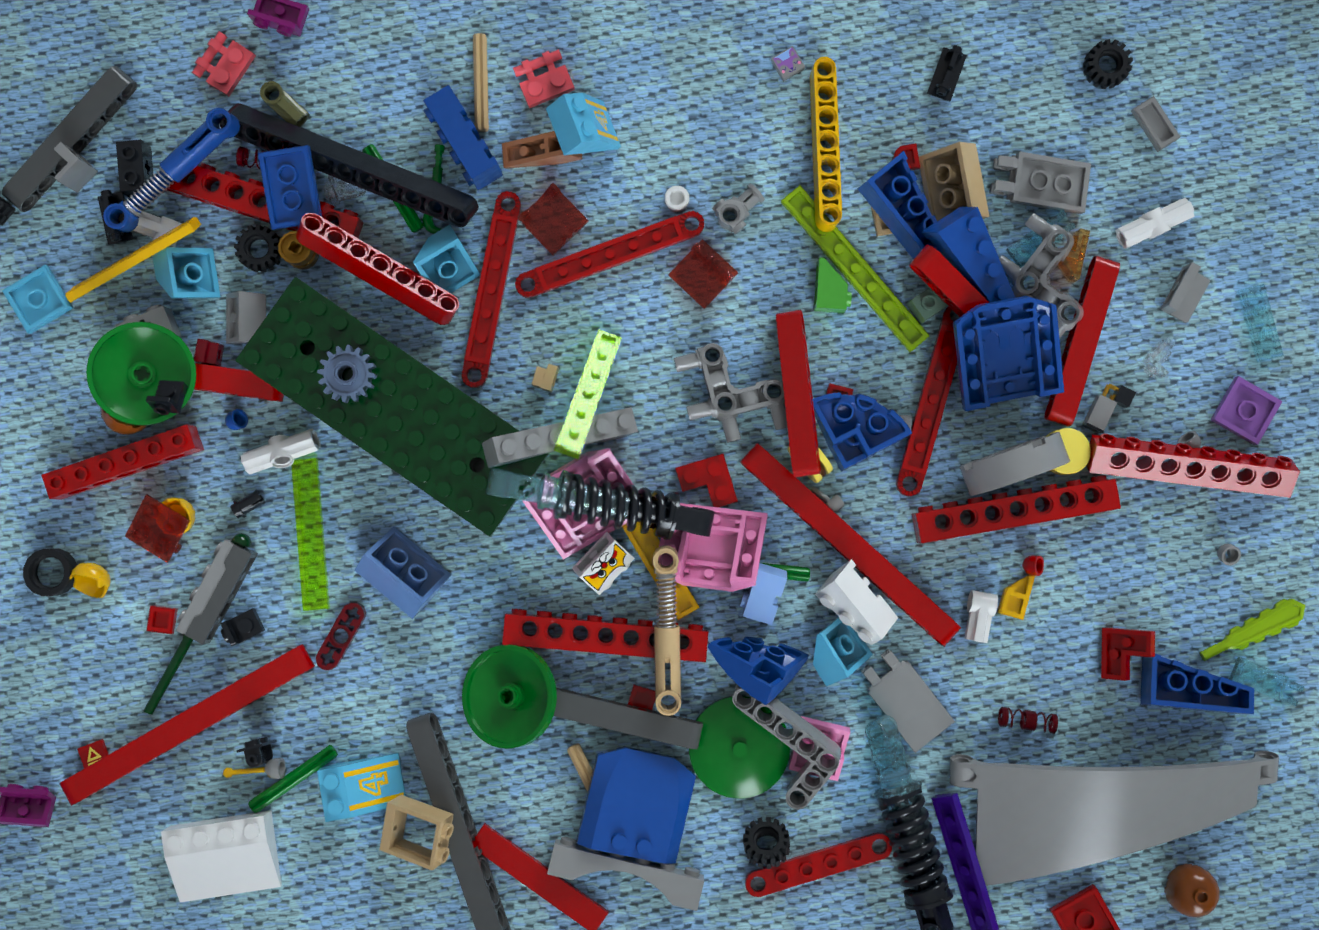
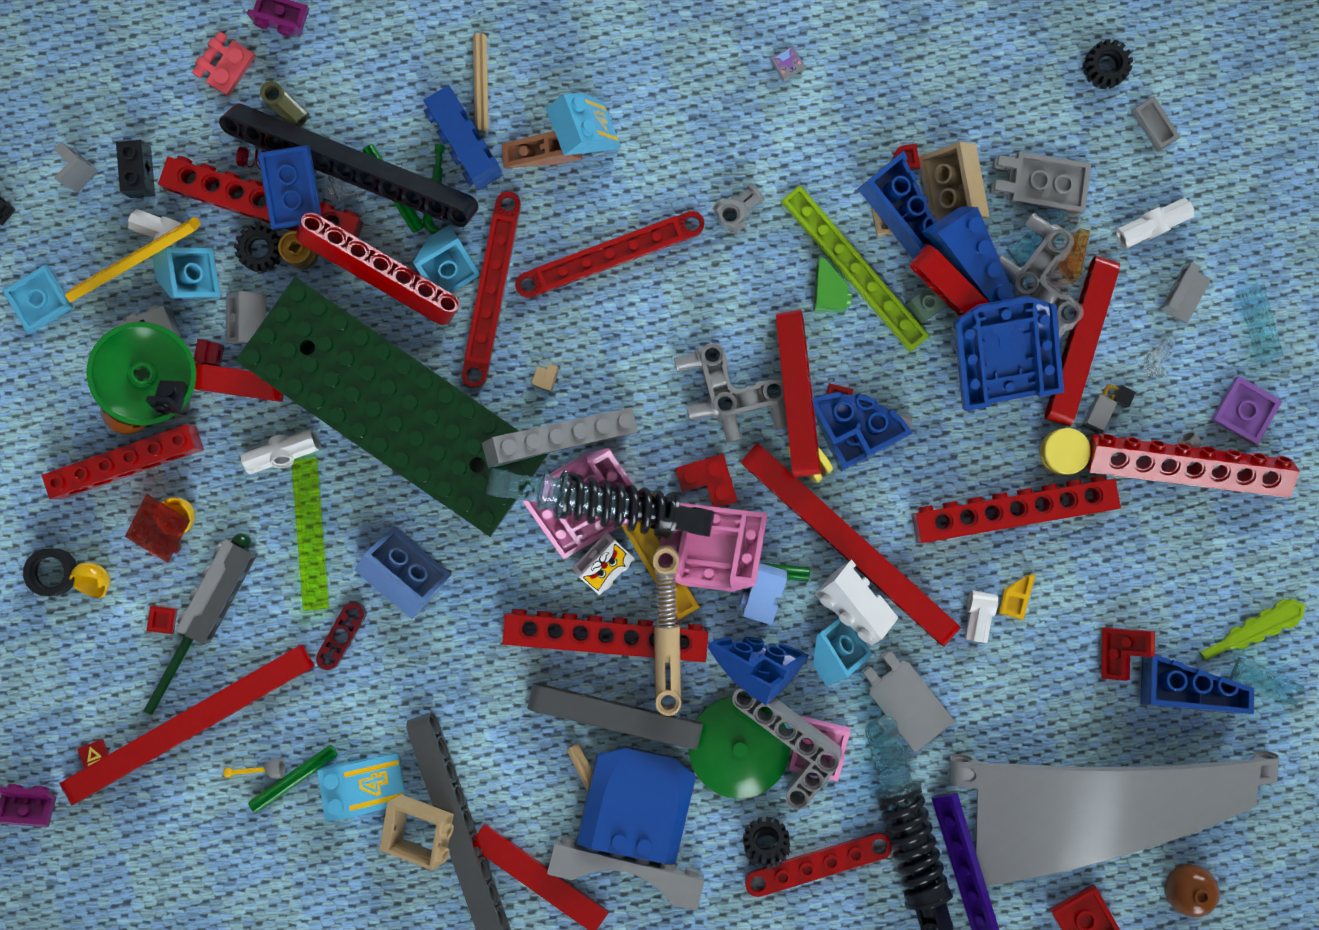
(74, 131): dark grey beam -> none
(113, 236): black hinge -> none
(174, 168): blue piece -> none
(222, 856): white slope -> none
(236, 419): blue hinge -> none
(242, 627): black bracket -> none
(247, 504): black pin -> none
(258, 751): black hinge -> none
(335, 367): sand blue gear -> none
(509, 696): green dish -> none
(547, 85): coral plate -> none
(553, 219): clear red piece -> none
(587, 394): clear neon green tile -> none
(642, 697): red tile -> none
(676, 198): white tile -> none
(703, 273): clear red hinge -> none
(829, 133): yellow beam -> none
(834, 503): light grey hand -> none
(929, 408): red plate -> none
(947, 73): black hinge -> none
(1015, 464): light grey brick -> none
(1030, 721): dark red piece -> none
(1033, 565): red hinge -> none
(1233, 553): light grey hinge -> none

